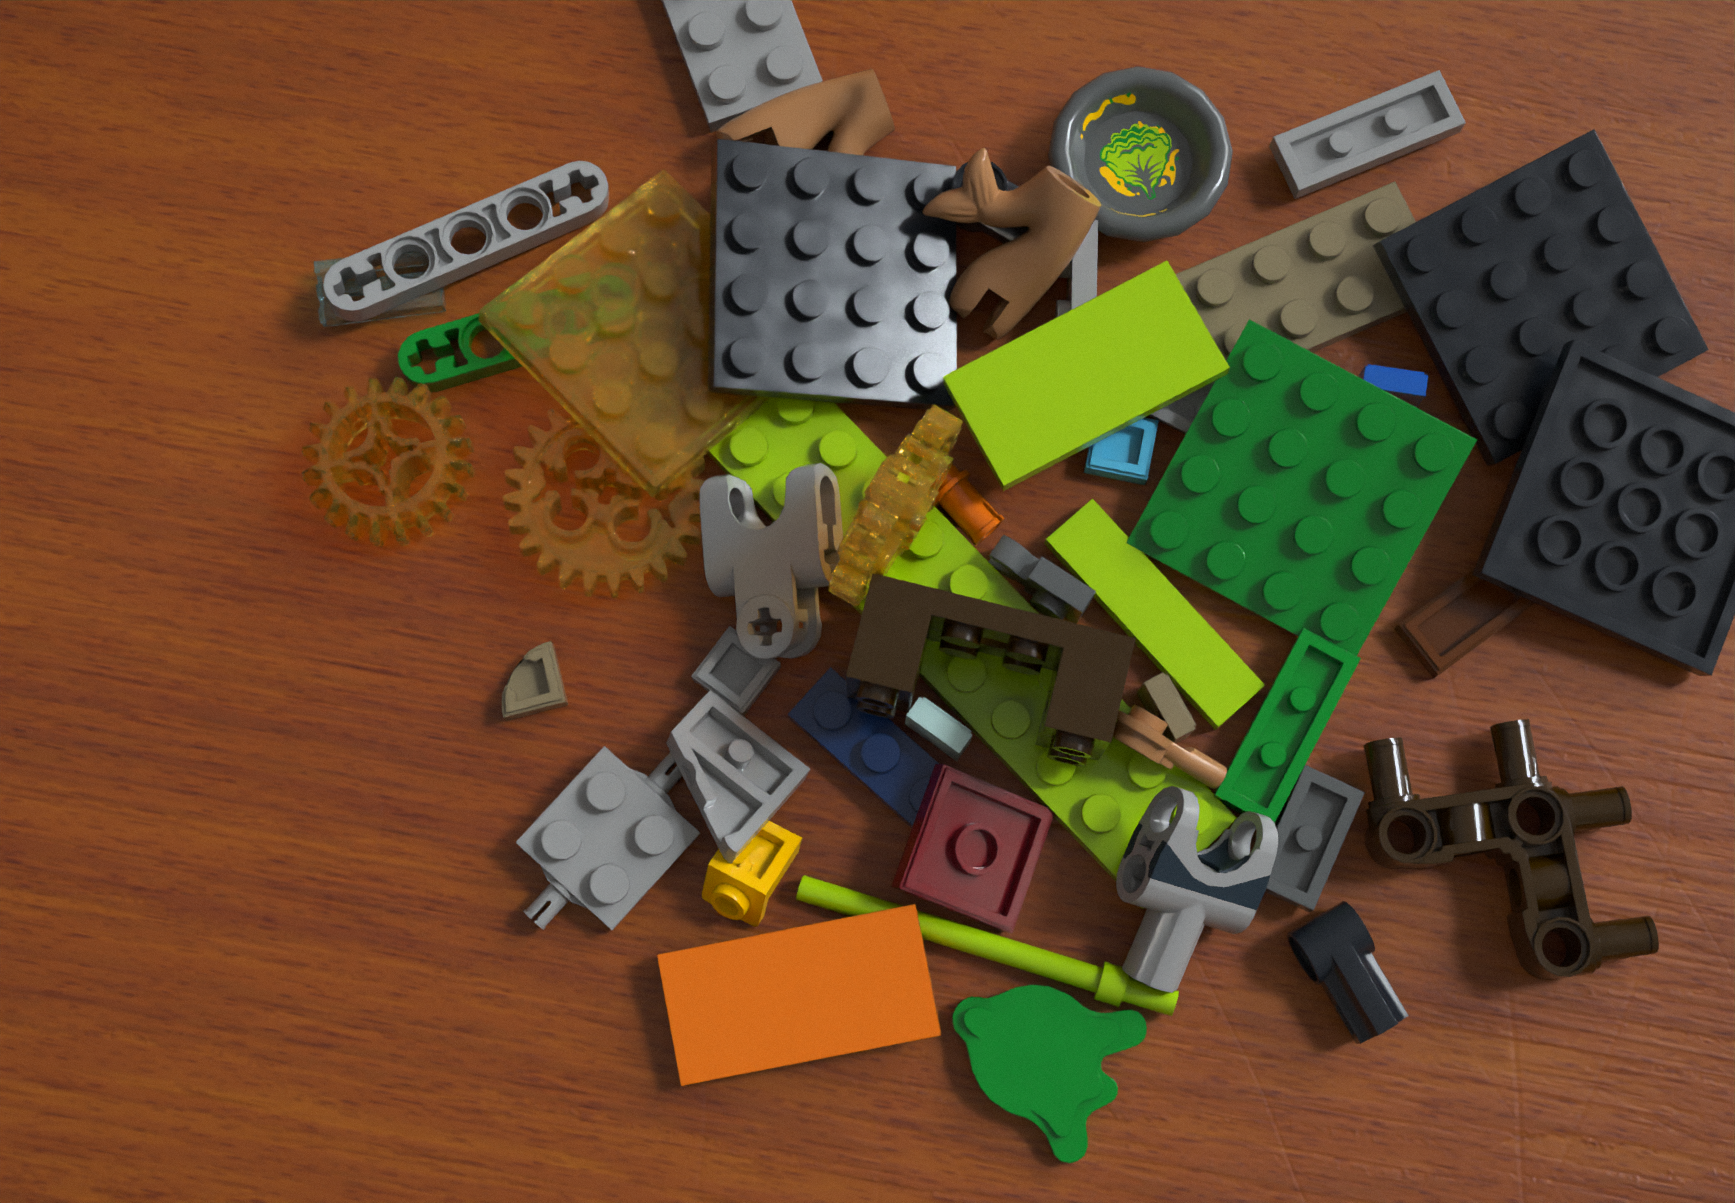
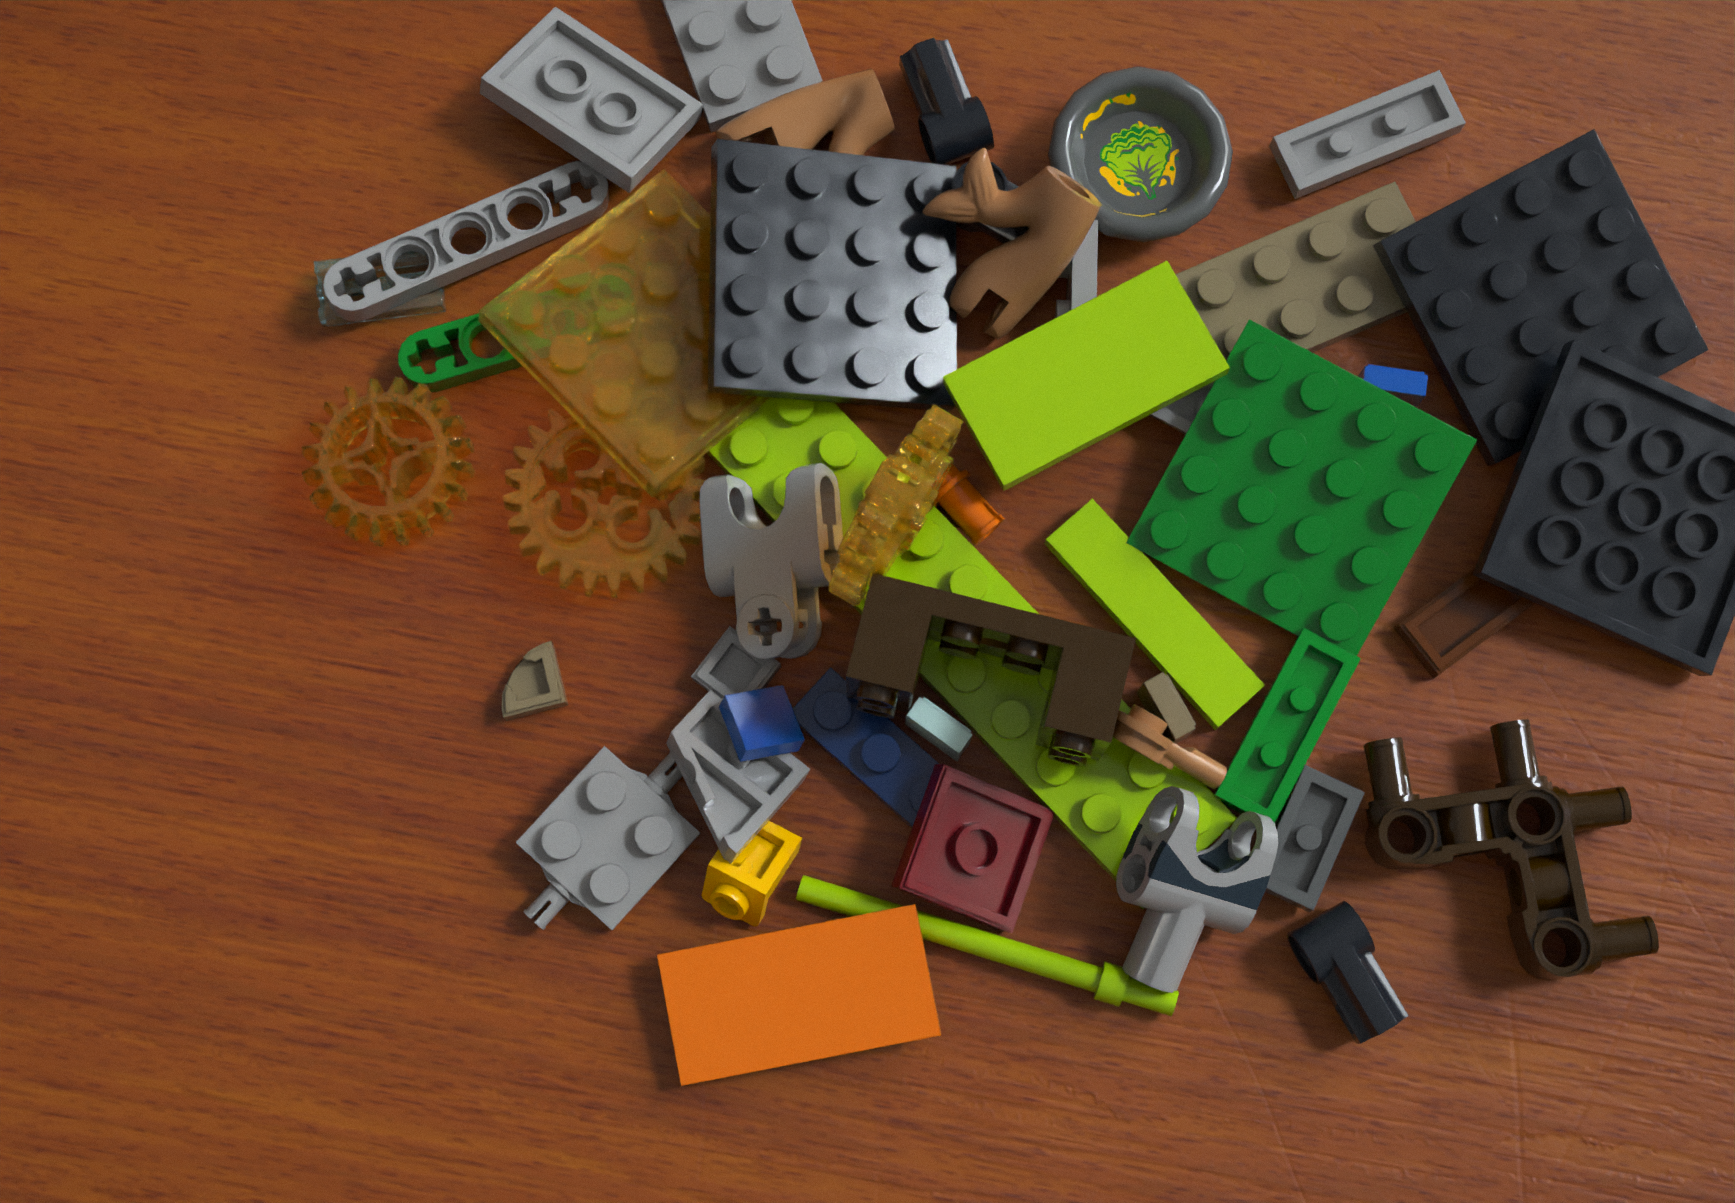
(591, 99): none -> light grey plate
(761, 723): none -> blue tile
(948, 118): none -> black piece
(1043, 1058): green tile -> none
(1053, 589): dark grey plate -> none
(1125, 453): medium azure tile -> none

